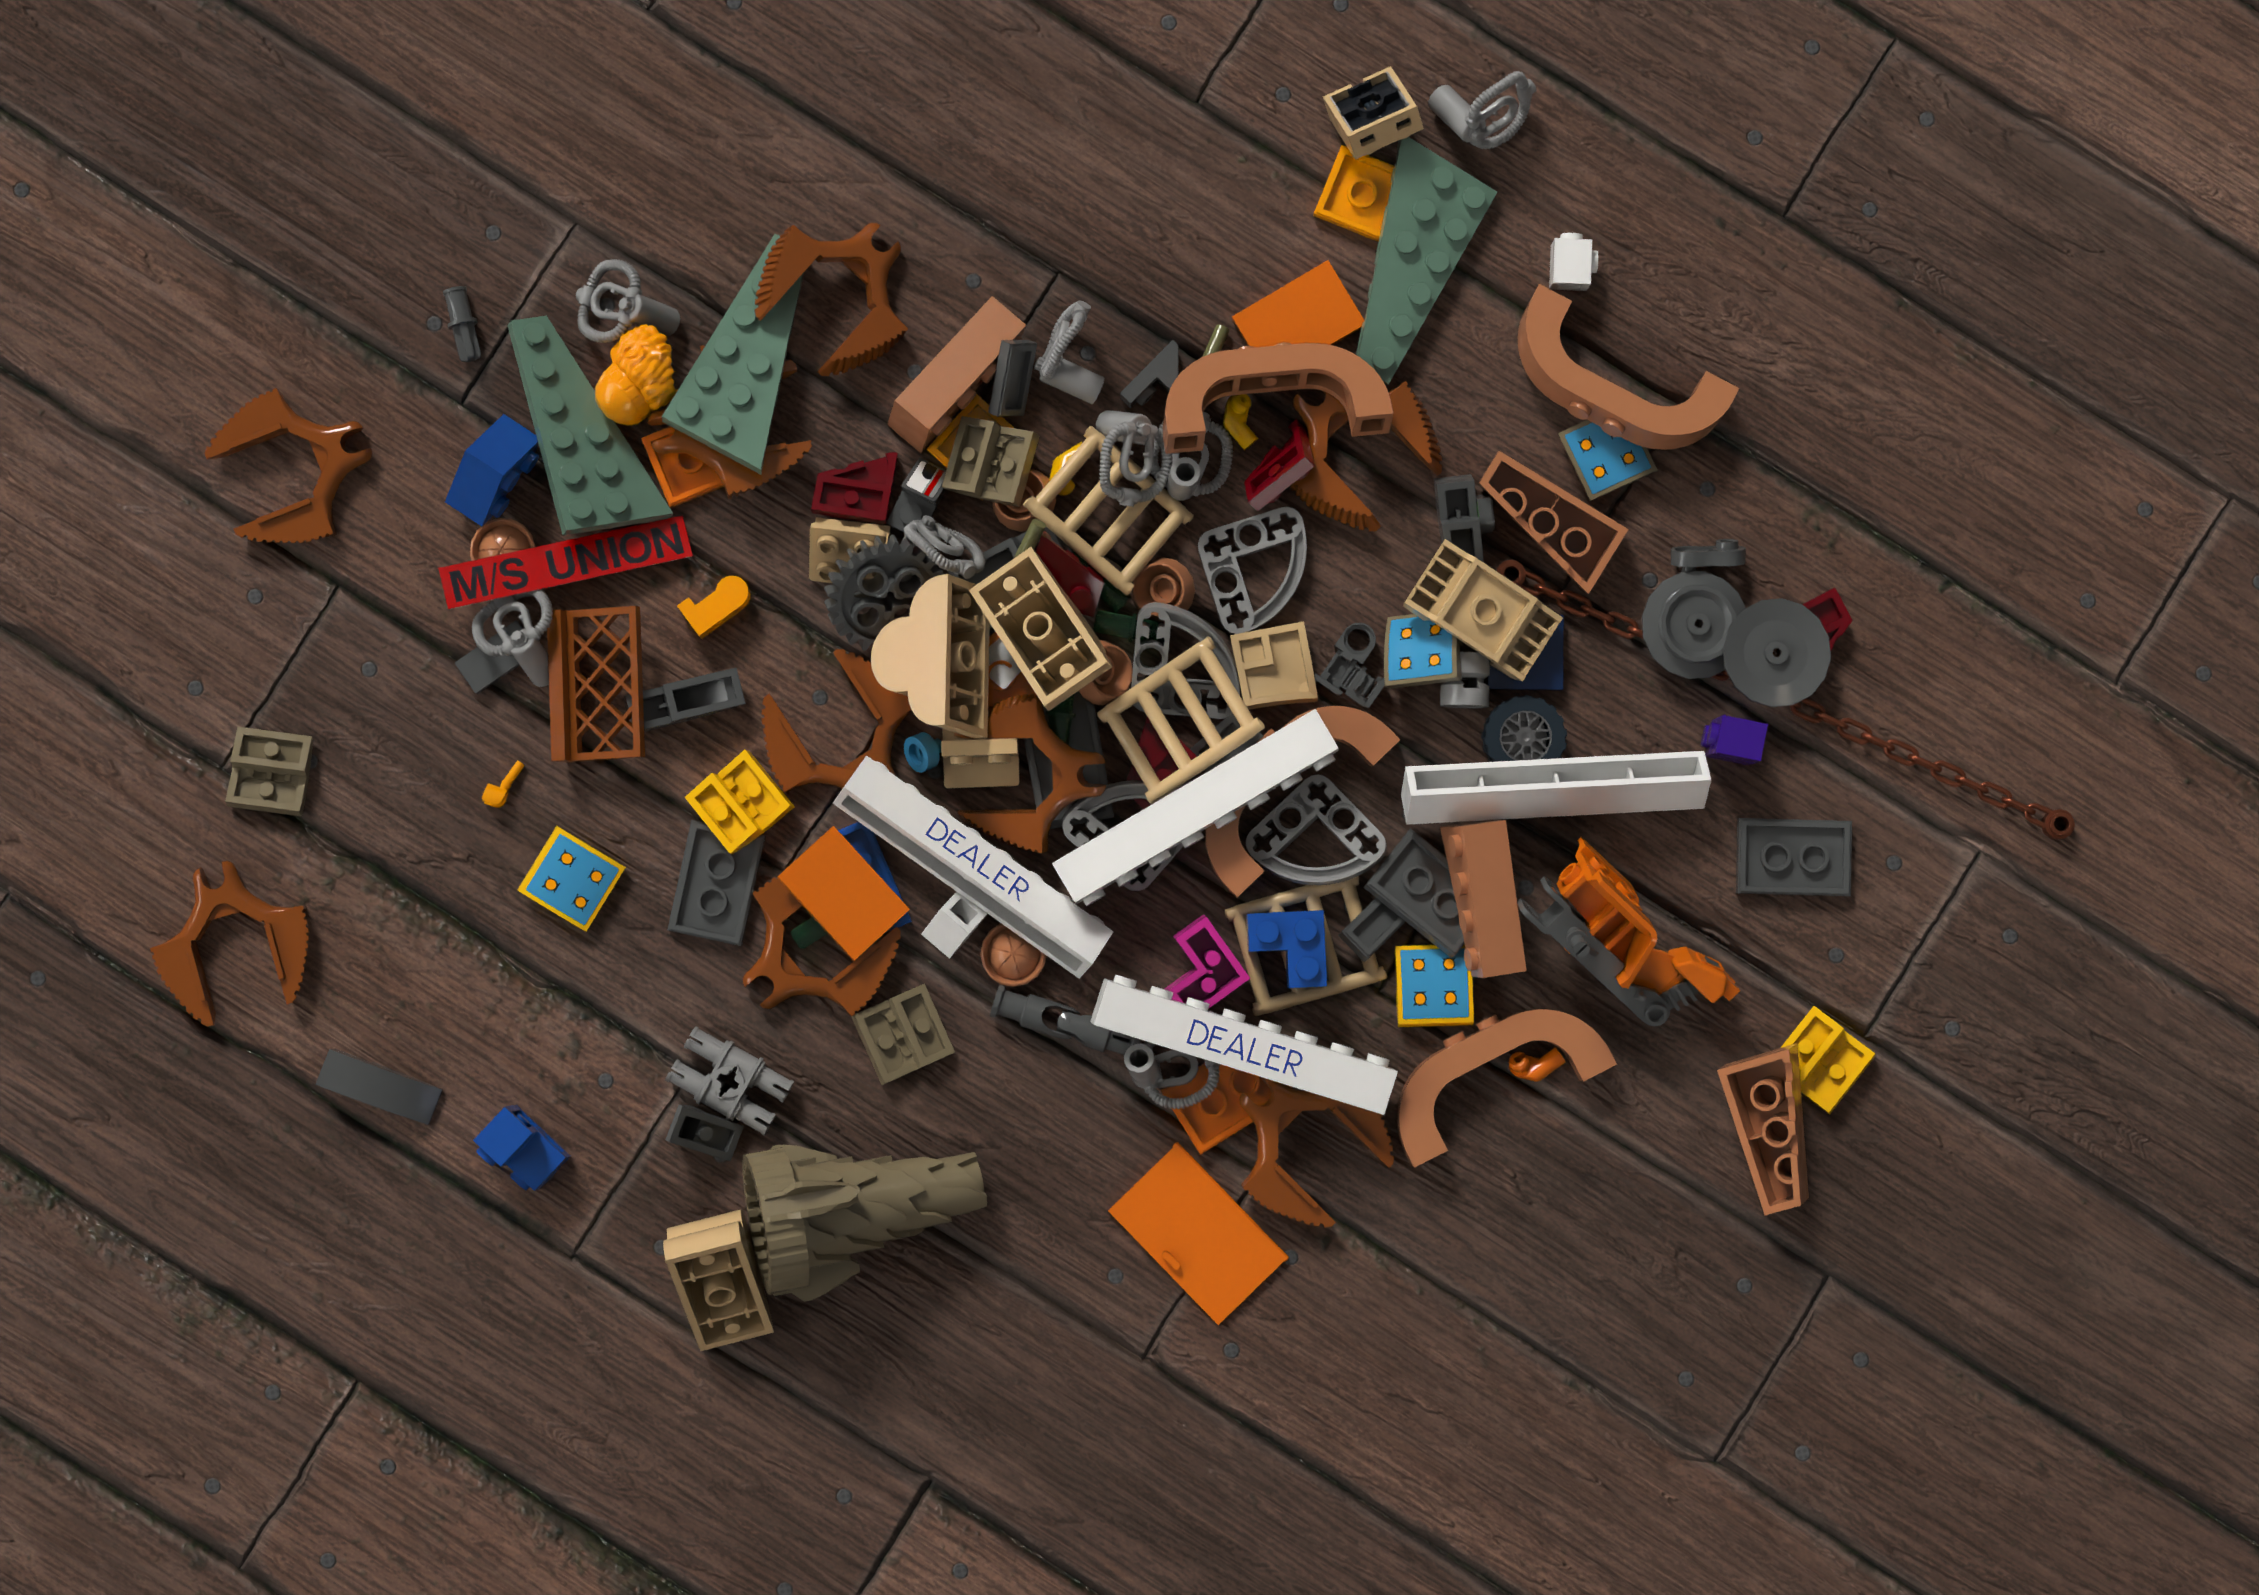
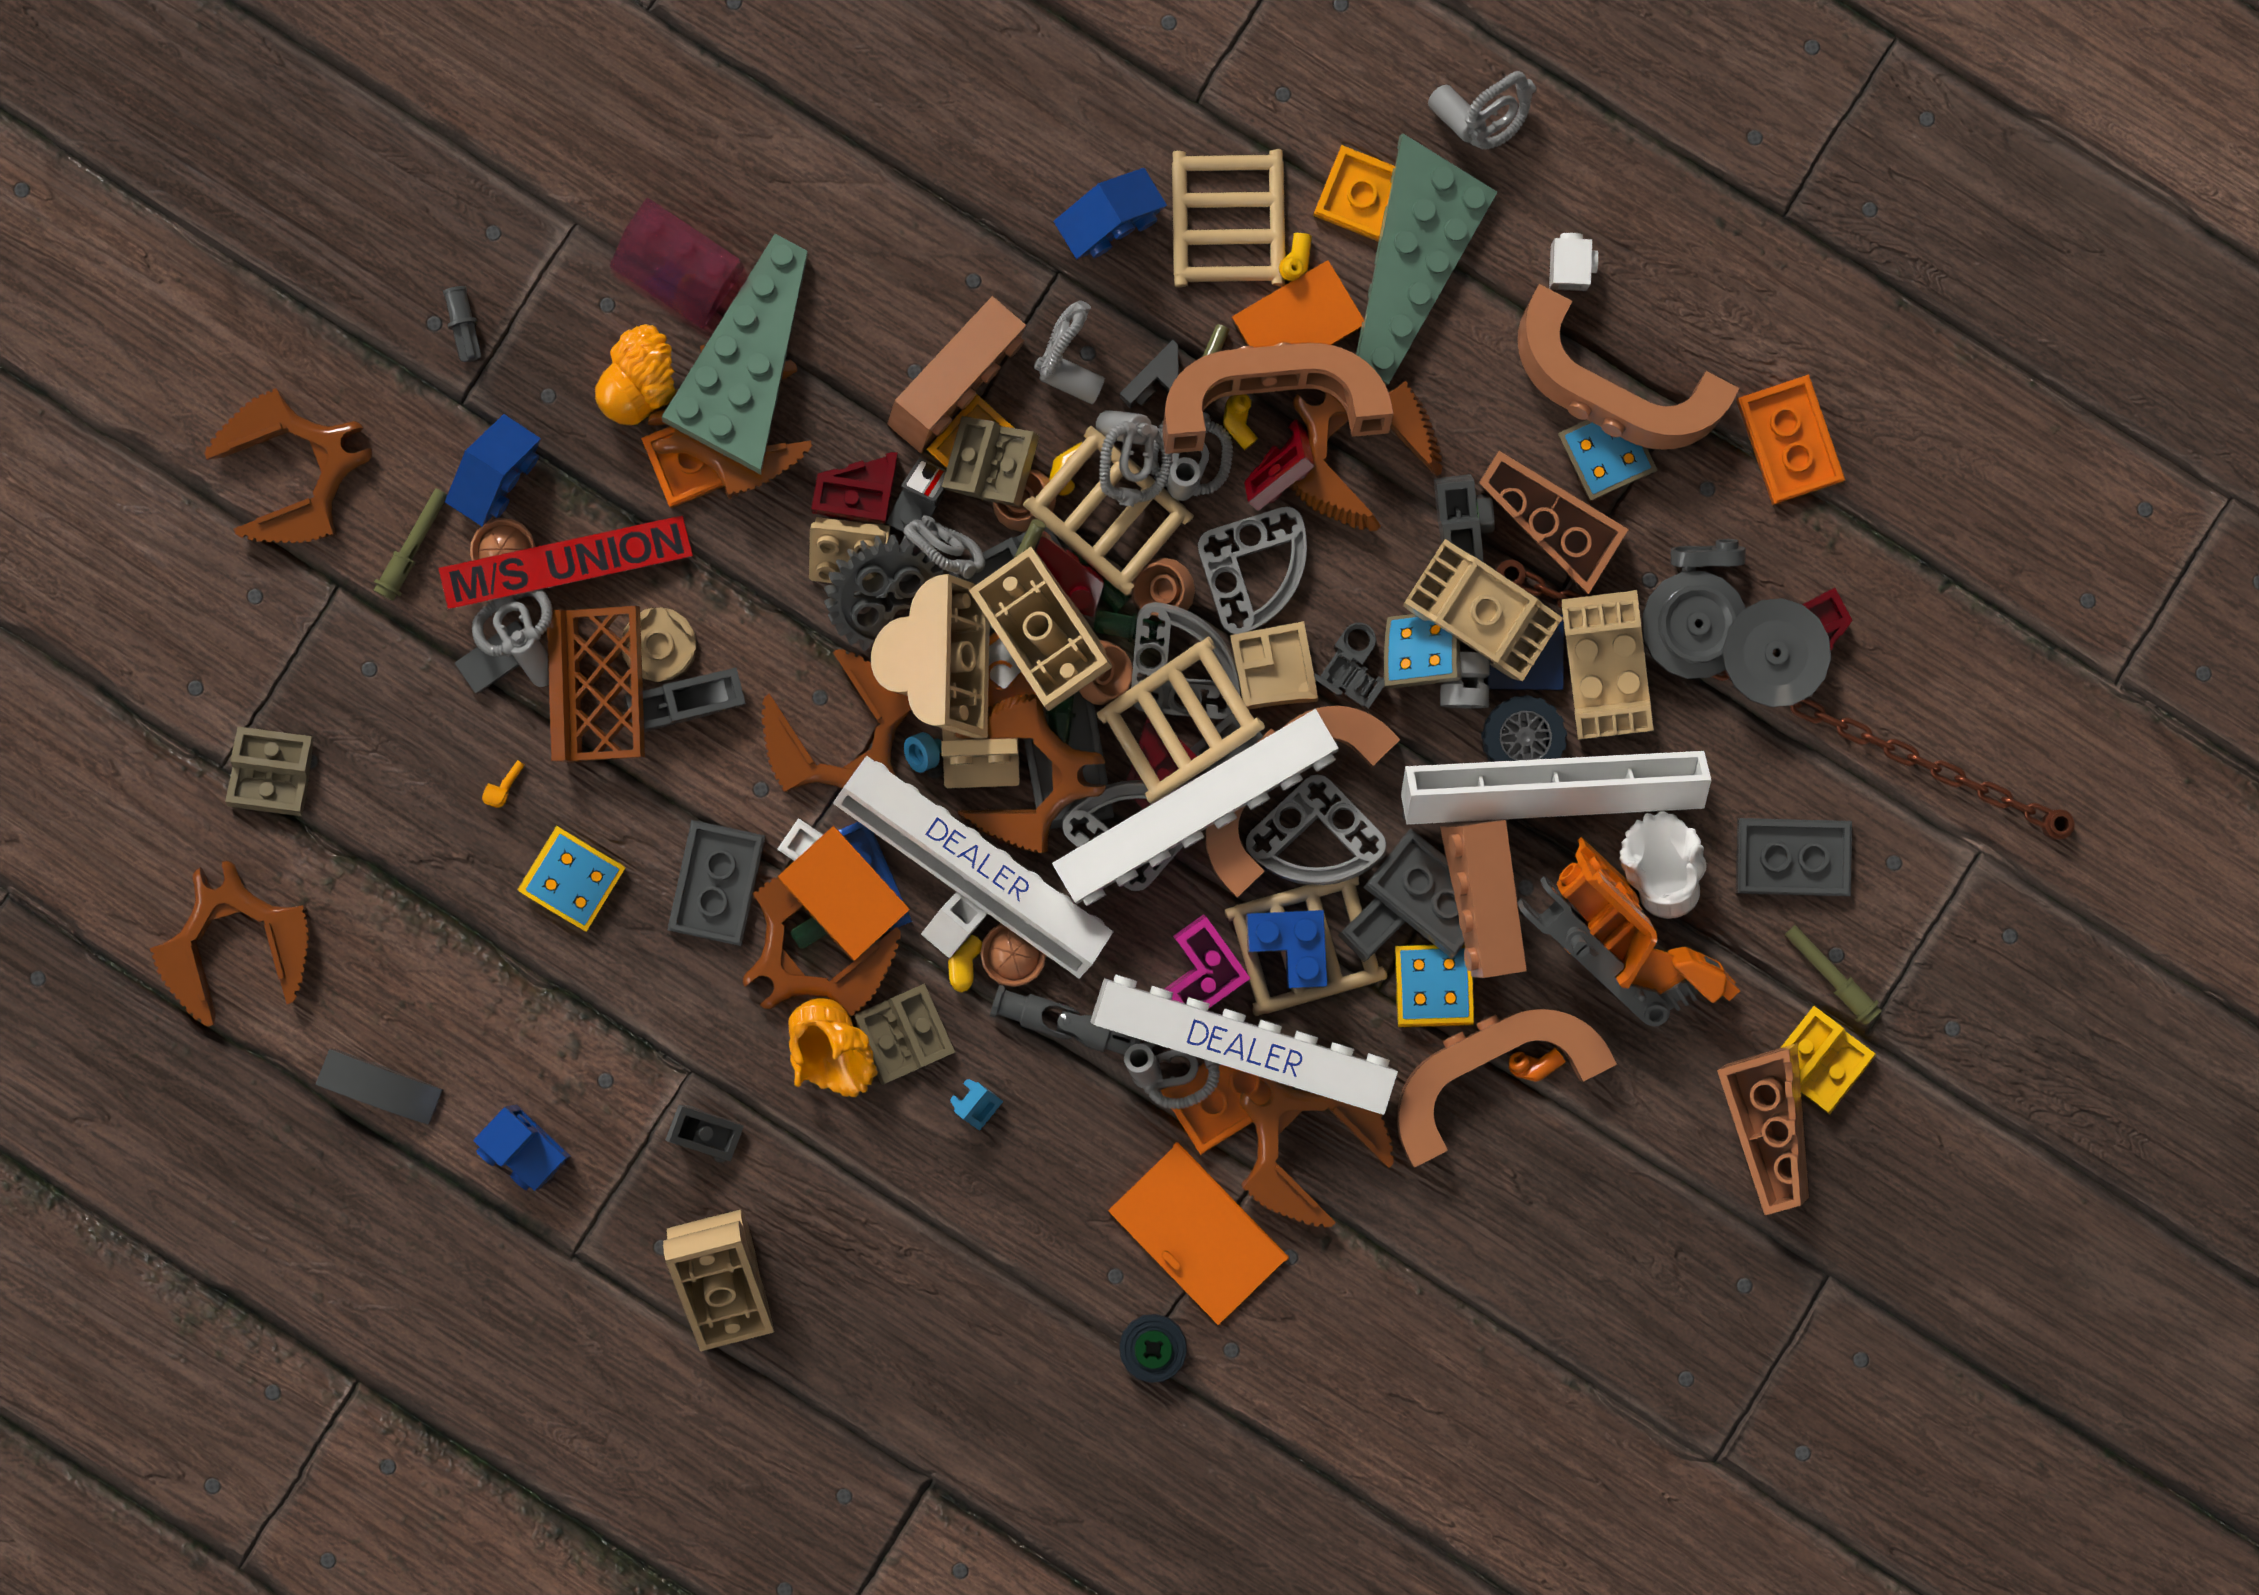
(402, 562): none -> olive pin
(584, 454): sand green wing -> none
(633, 307): light grey piece -> none
(666, 644): none -> tan tile
(675, 263): none -> clear pink slope
(710, 1088): light grey pin -> none
(717, 608): light orange leg -> none
(739, 802): yellow slope -> none
(797, 251): dark orange piece -> none
(798, 839): none -> white tile
(819, 1210): dark tan cone -> none
(829, 1048): none -> light orange hair
(961, 964): none -> yellow arm
(977, 1105): none -> dark azure tile
(1012, 378): dark grey tile -> none
(1110, 212): none -> blue brick
(1143, 1338): none -> black wheel
(1182, 201): none -> tan bar
(1297, 261): none -> yellow arm
(1373, 113): piece -> none
(1607, 665): none -> tan plate
(1664, 864): none -> white hair
(1734, 740): dark purple brick -> none
(1790, 440): none -> orange tile
(1846, 989): none -> olive pin

